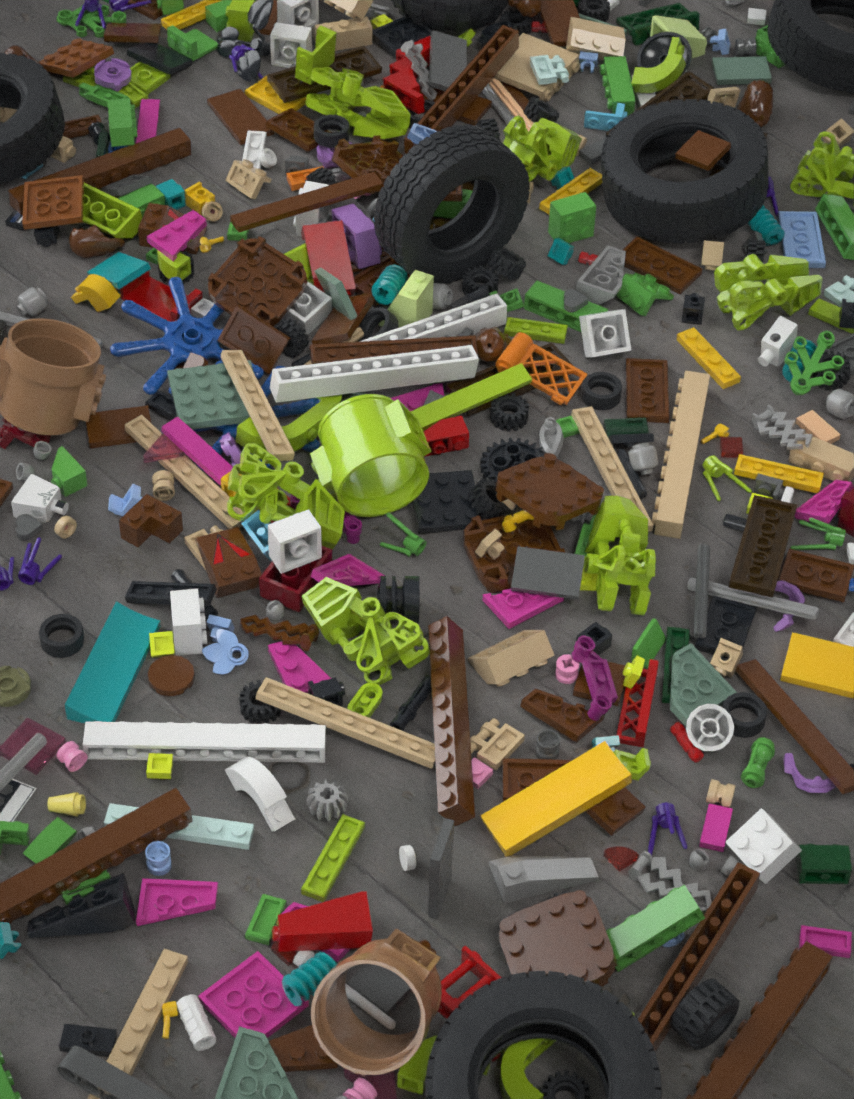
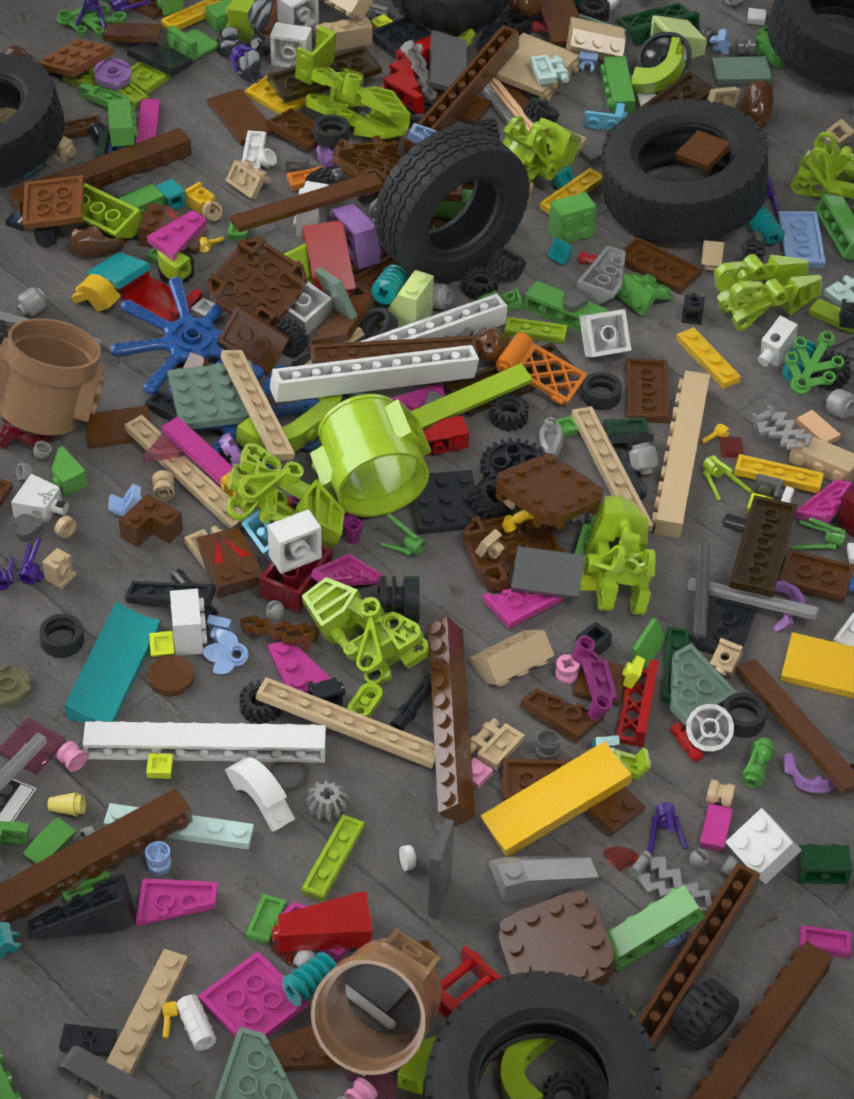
(58, 568): none -> tan brick
(478, 294): black axle -> none

